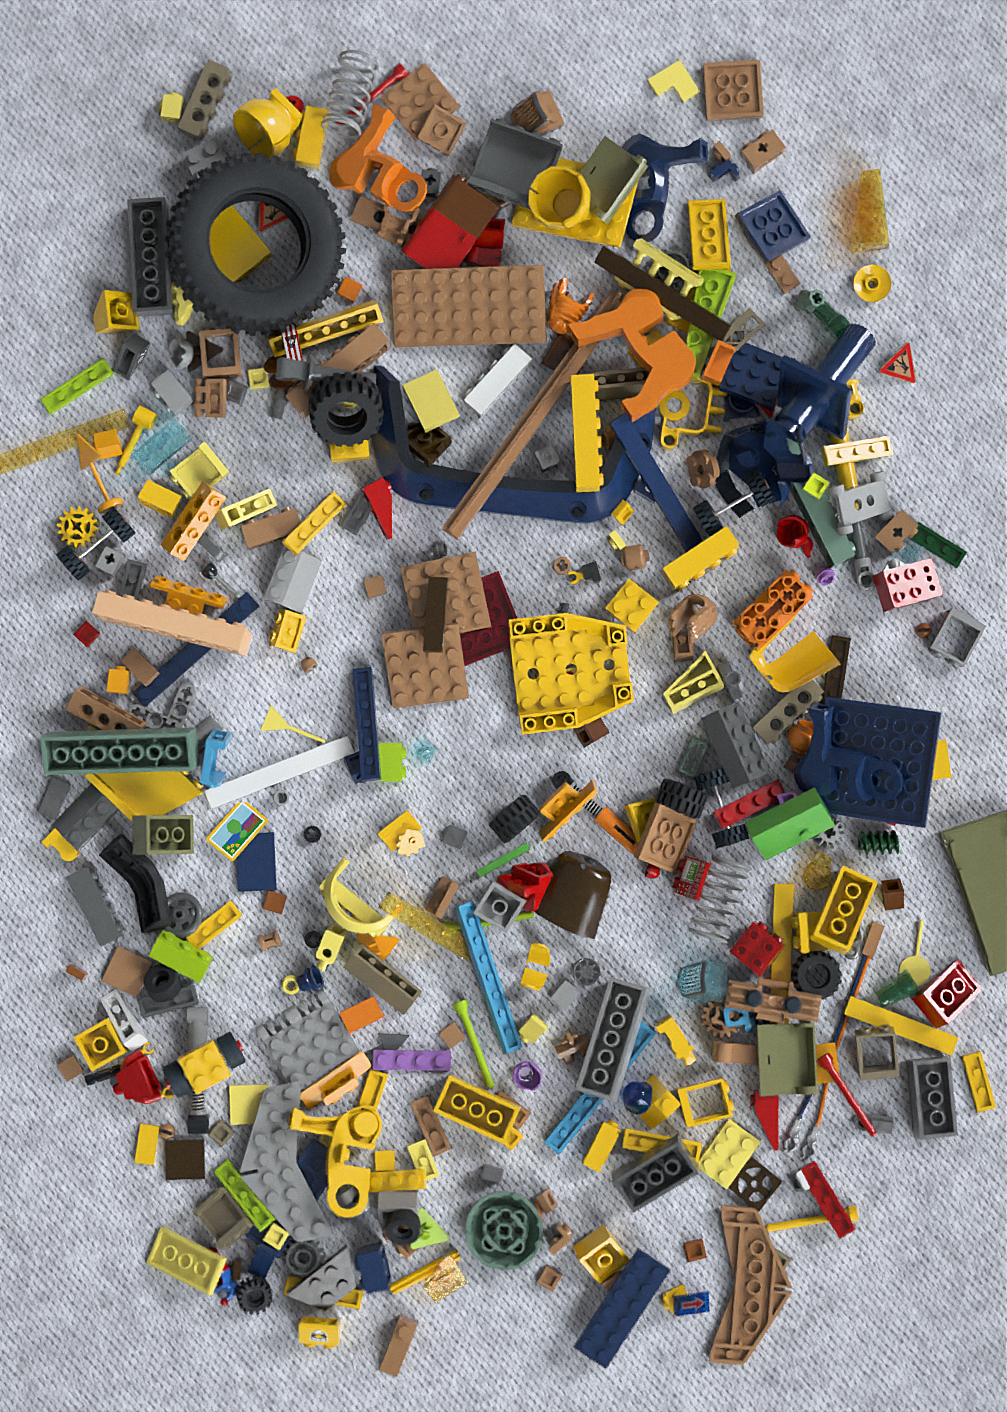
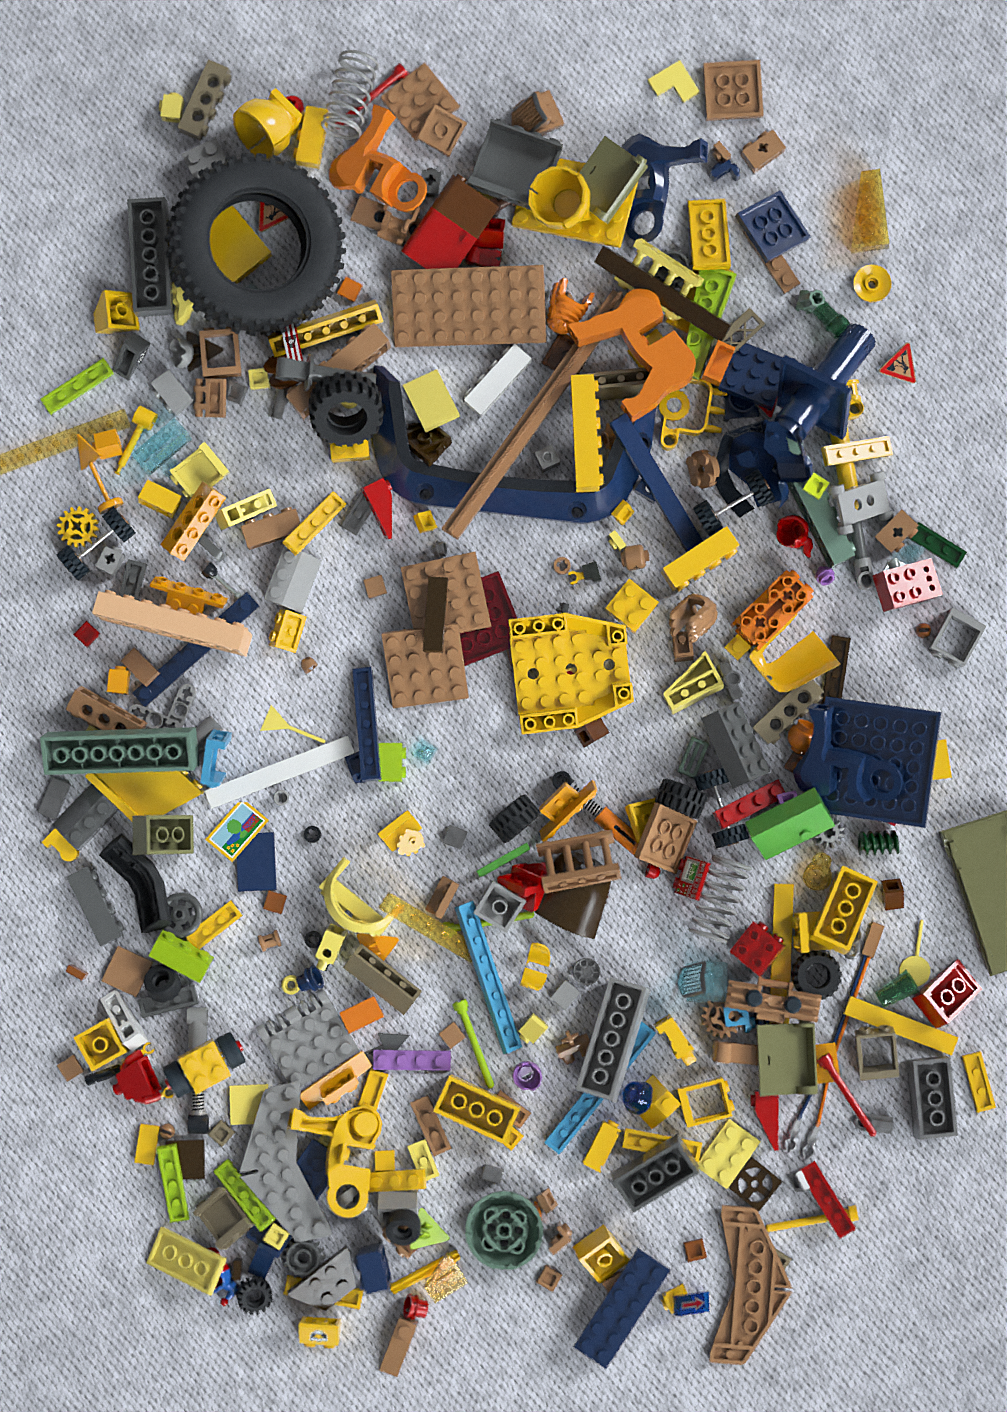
(173, 1183): none -> lime tile
(415, 1306): none -> red piece
(425, 521): none -> yellow plate
(579, 878): none -> medium nougat fence
(737, 647): none -> yellow plate

